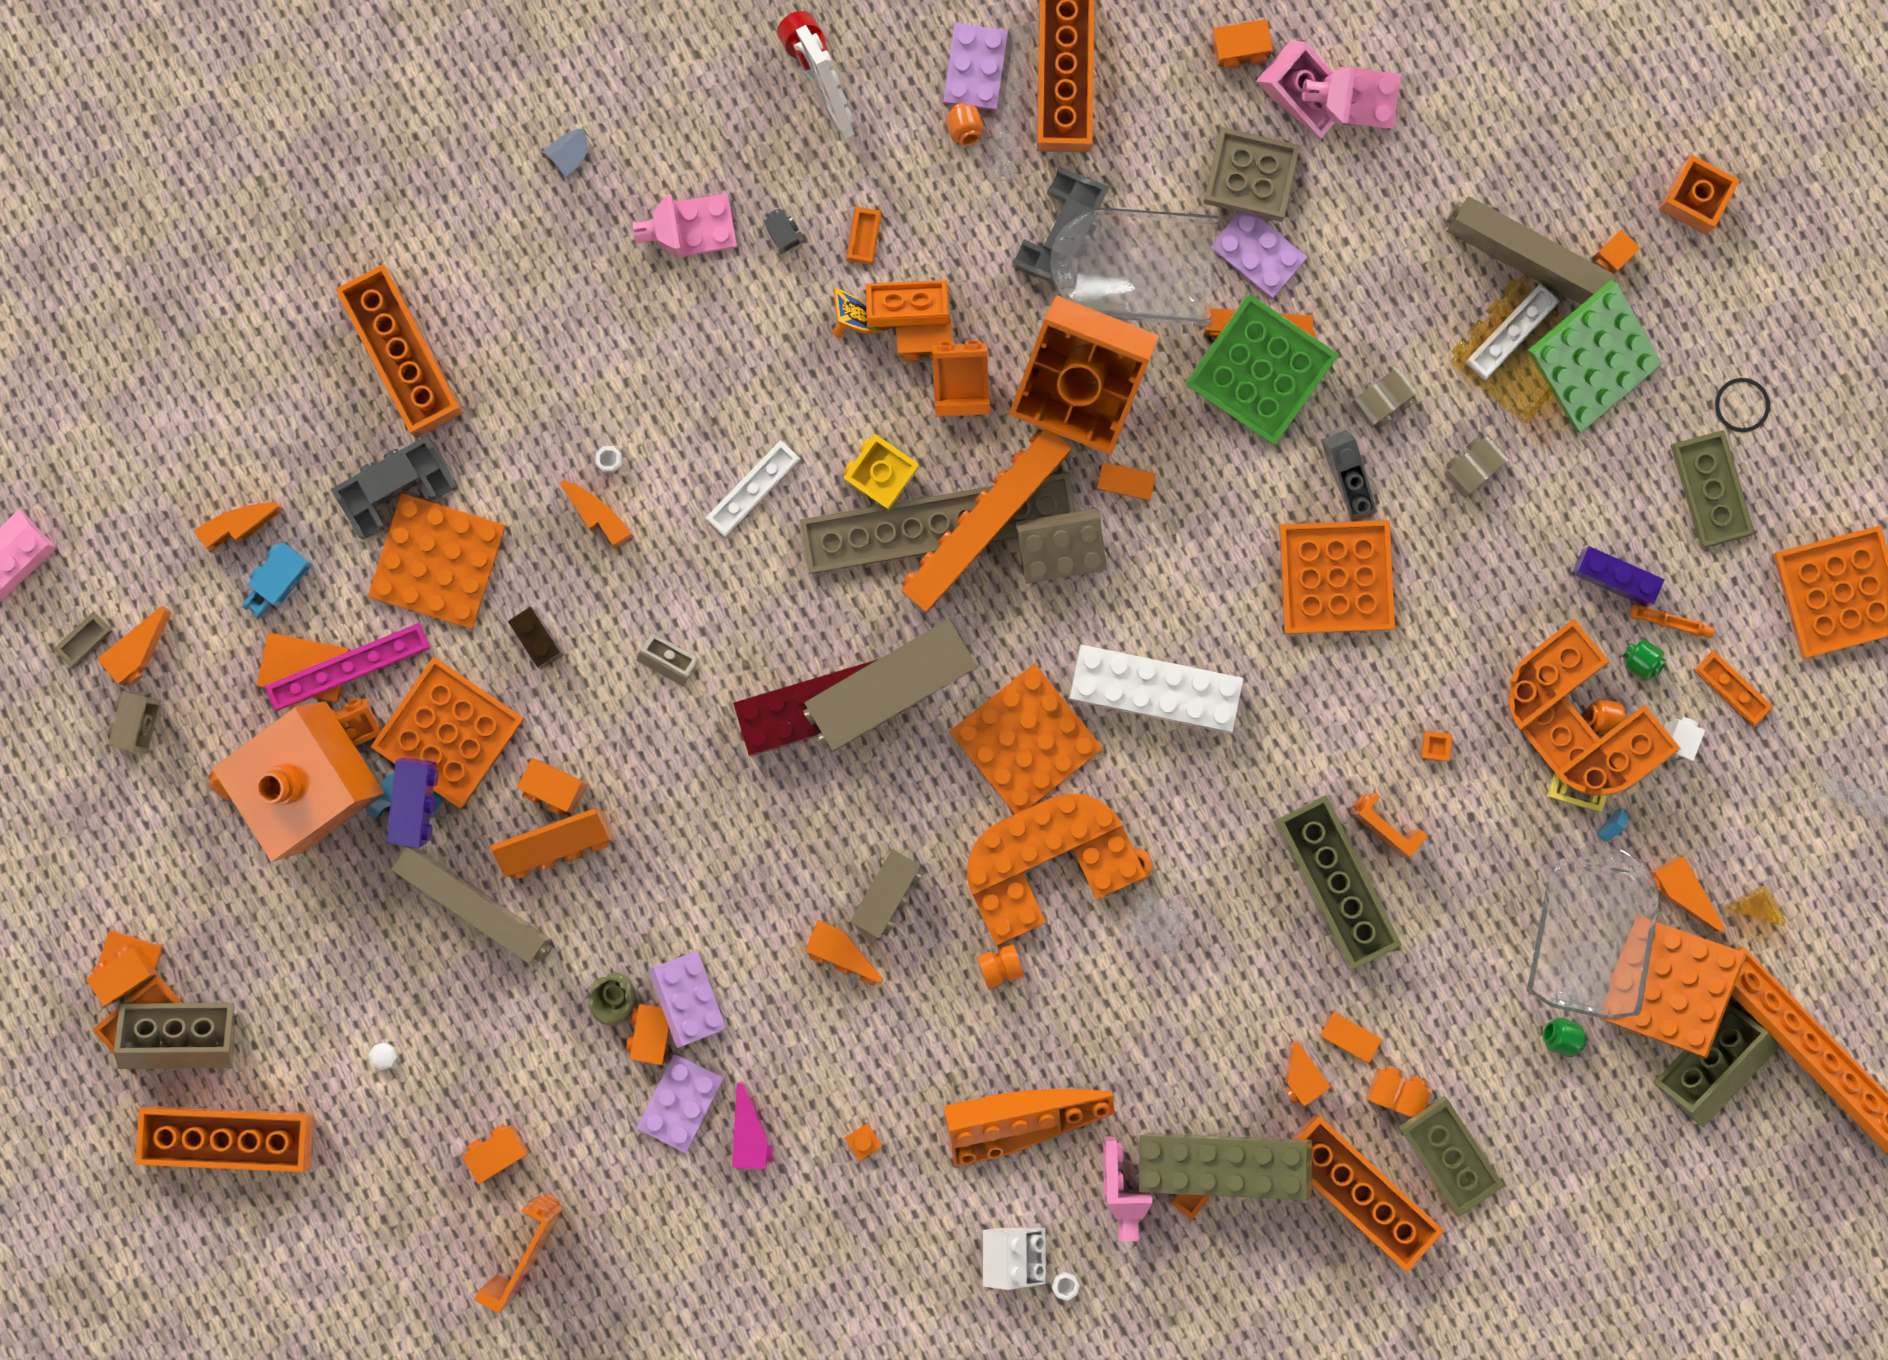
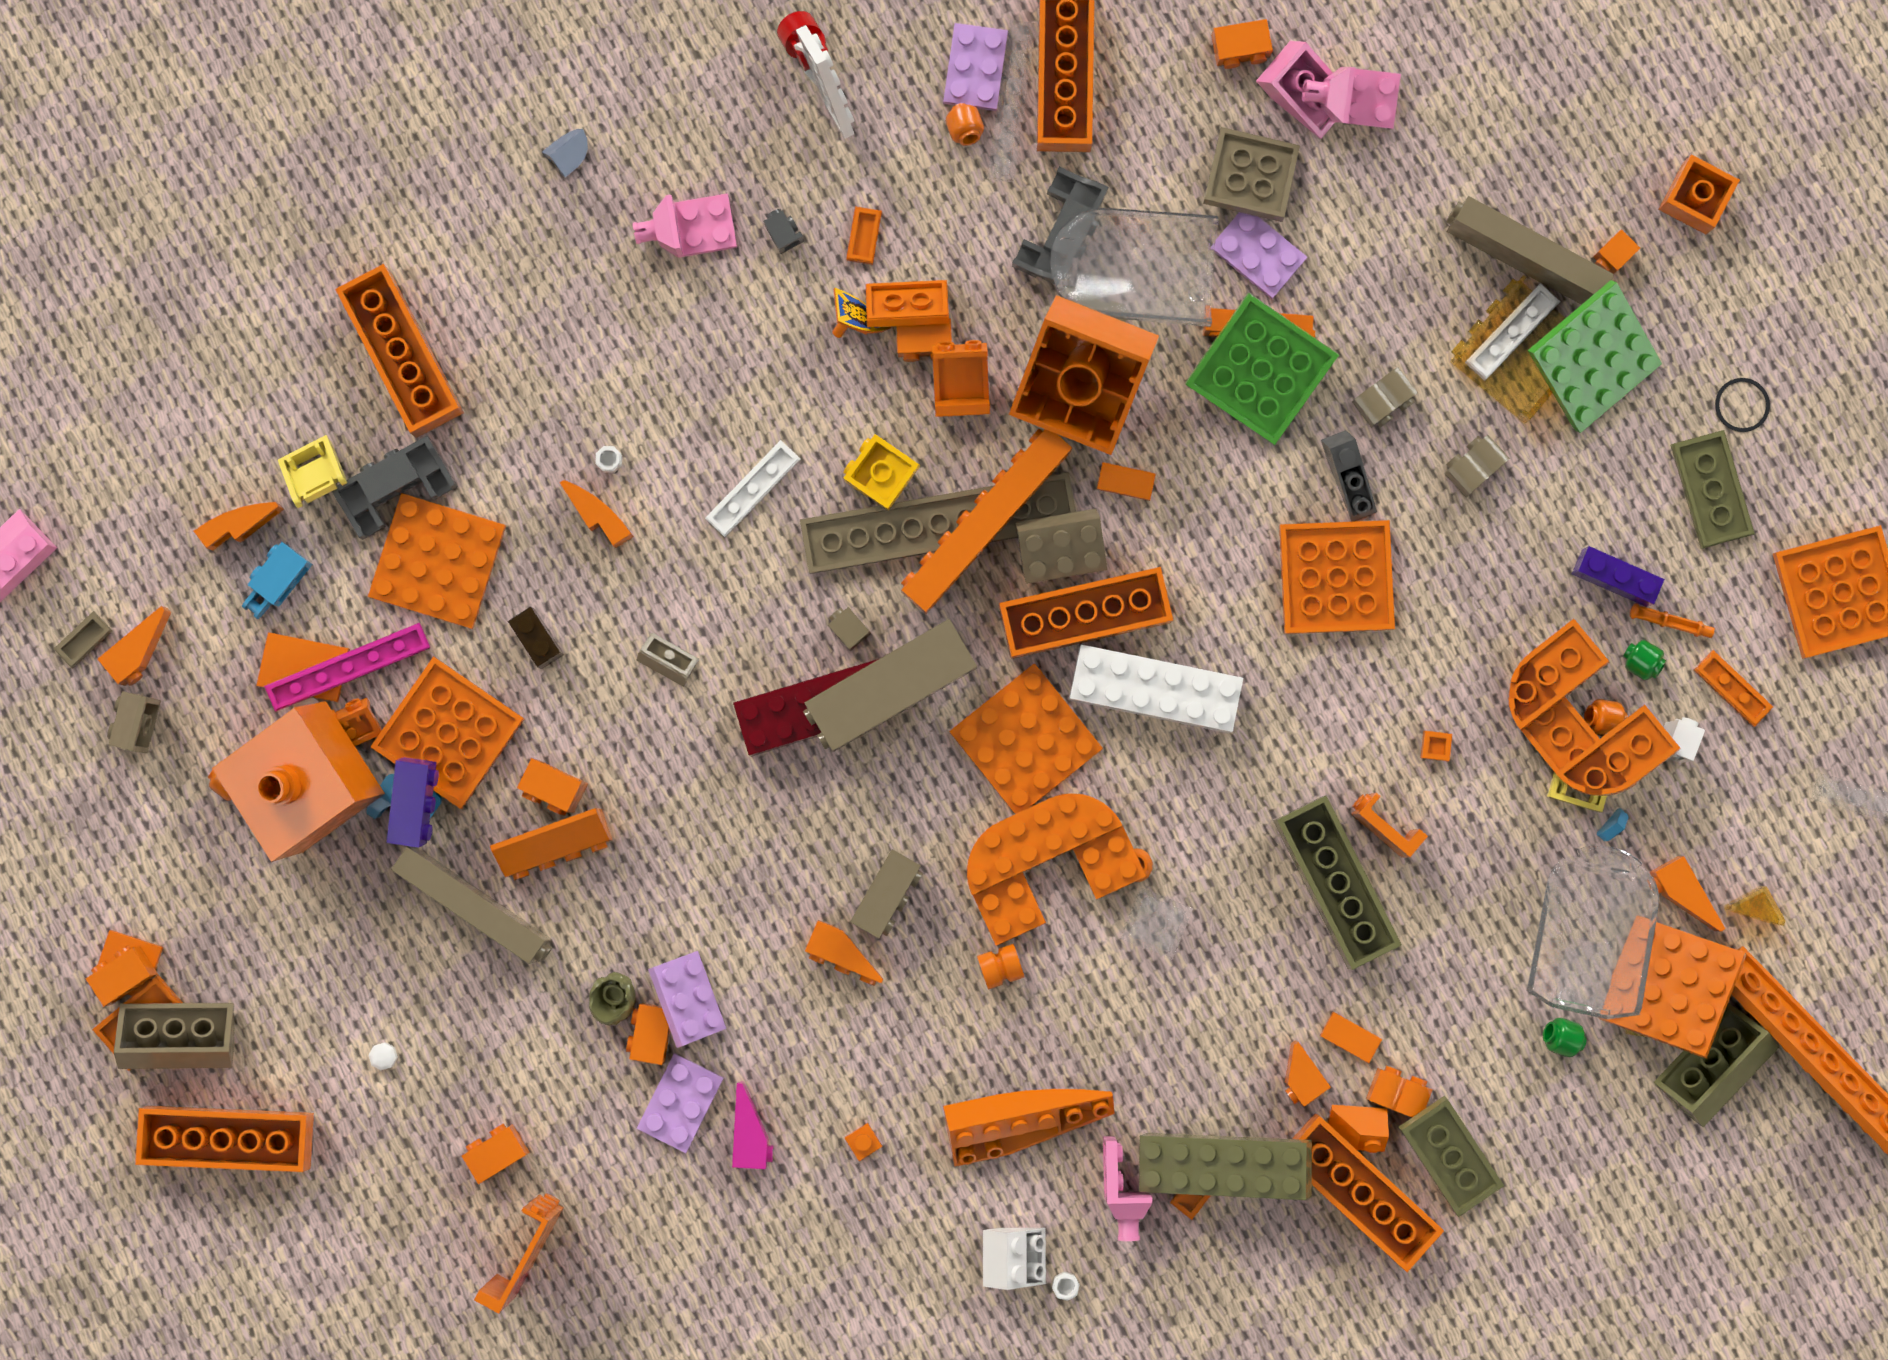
(315, 477): none -> light yellow container
(848, 627): none -> dark tan brick
(1085, 612): none -> orange brick
(1361, 1126): none -> orange slope

